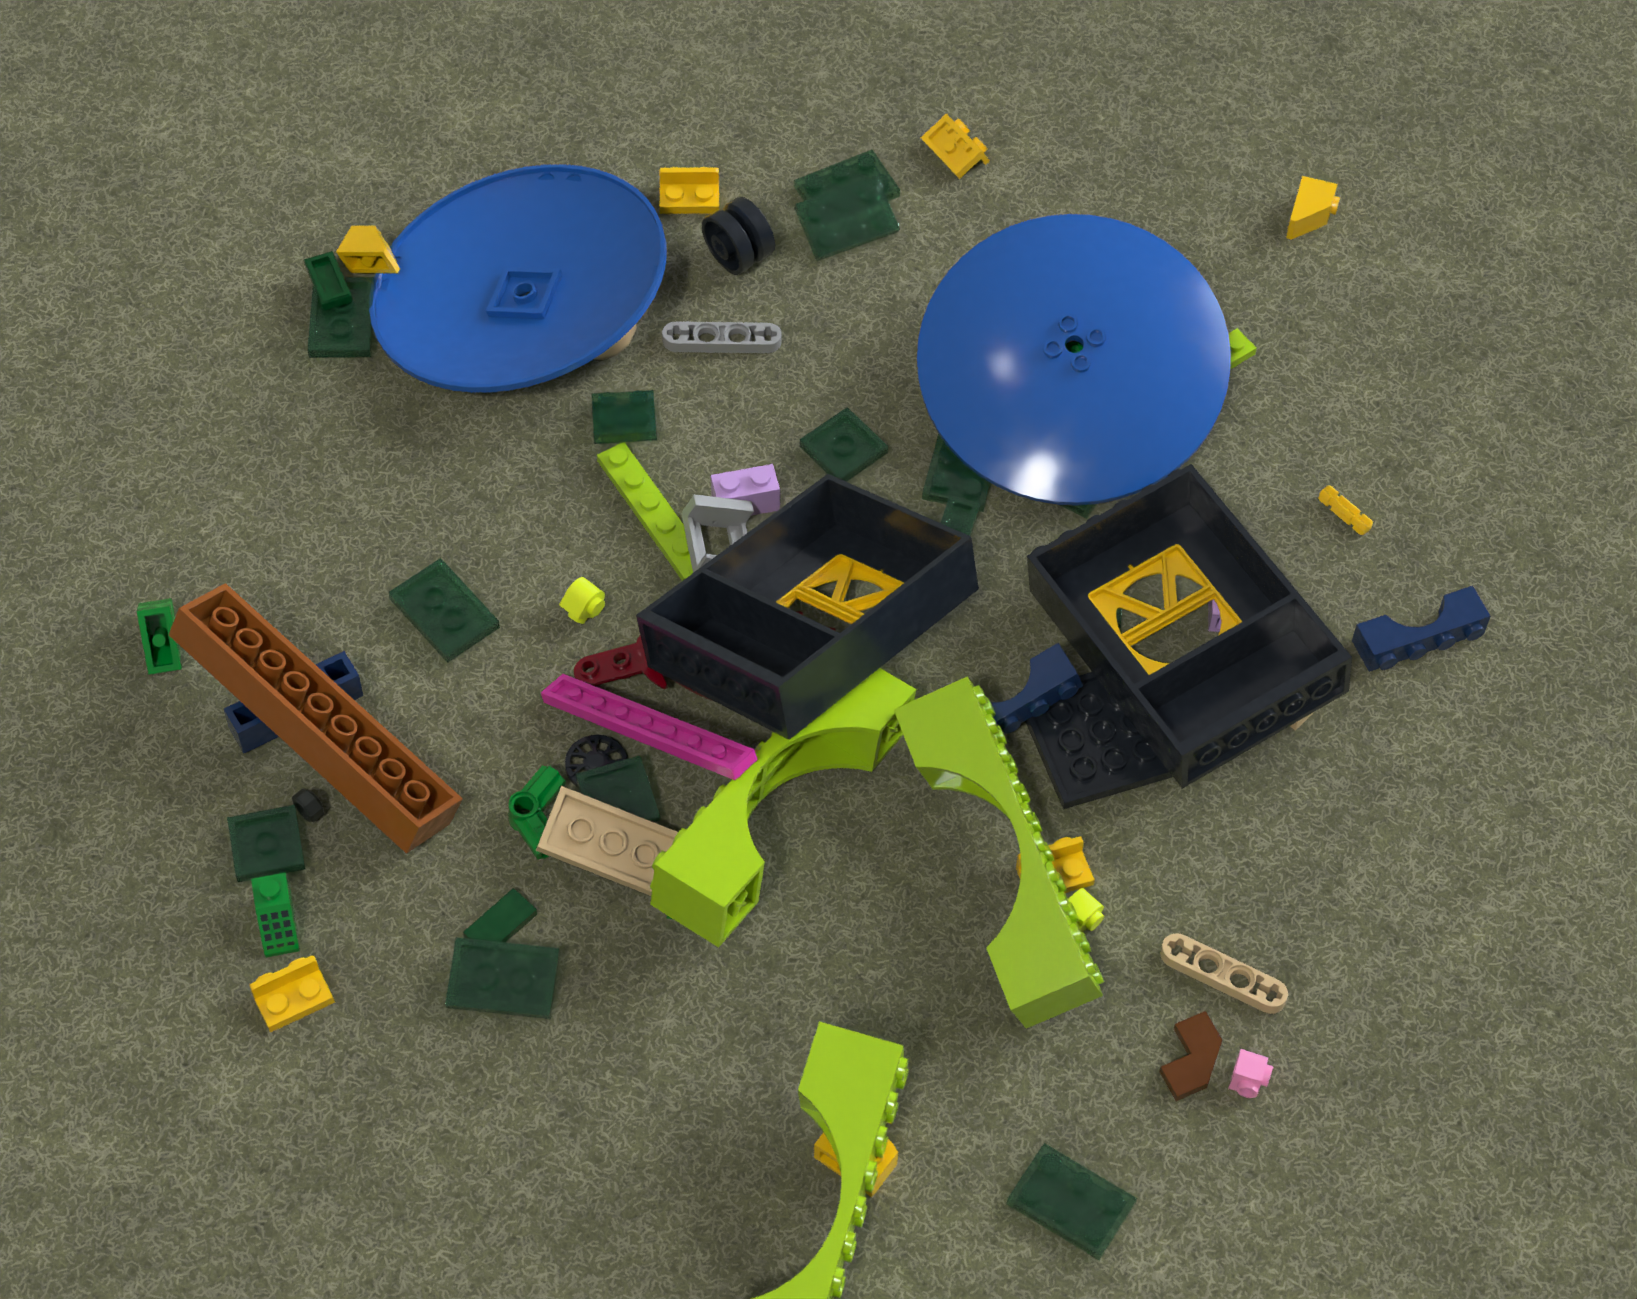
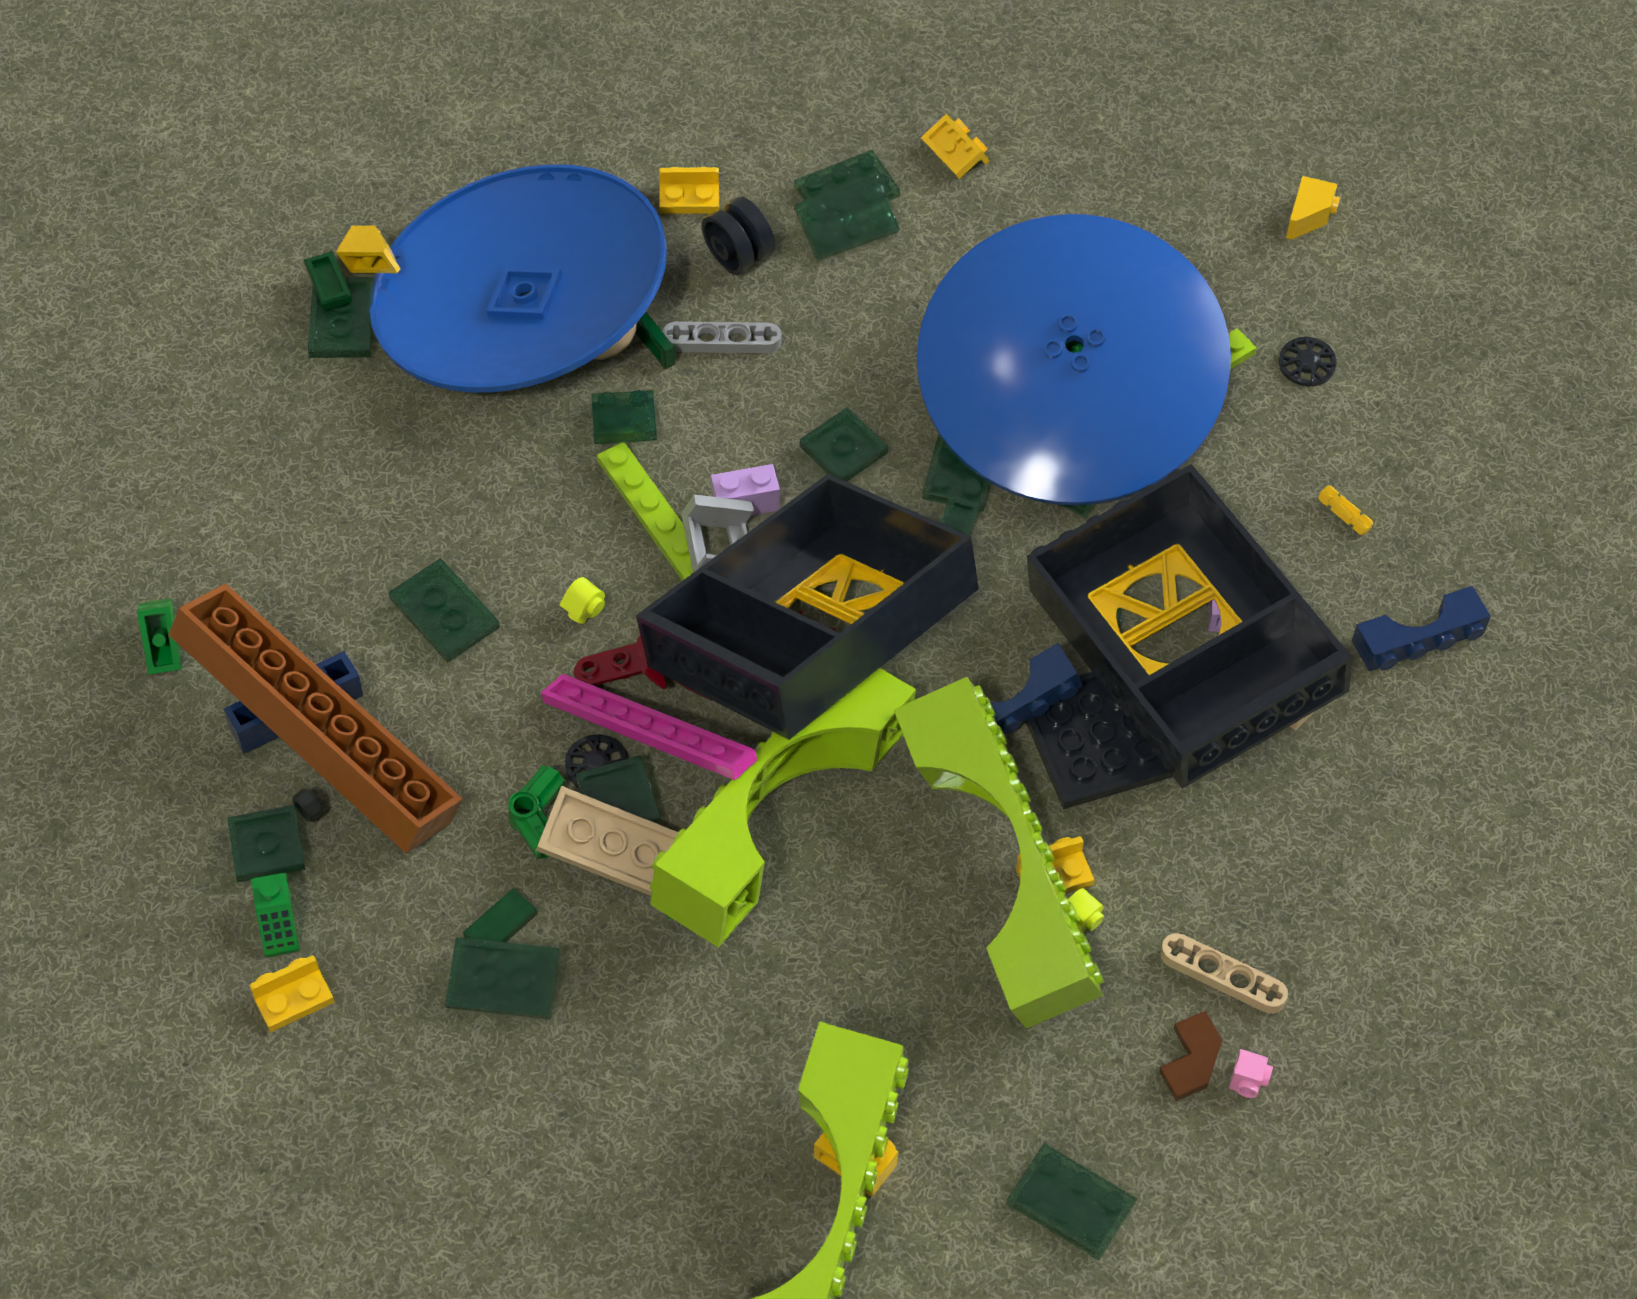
(656, 341): none -> dark green tile
(1307, 361): none -> black wheel

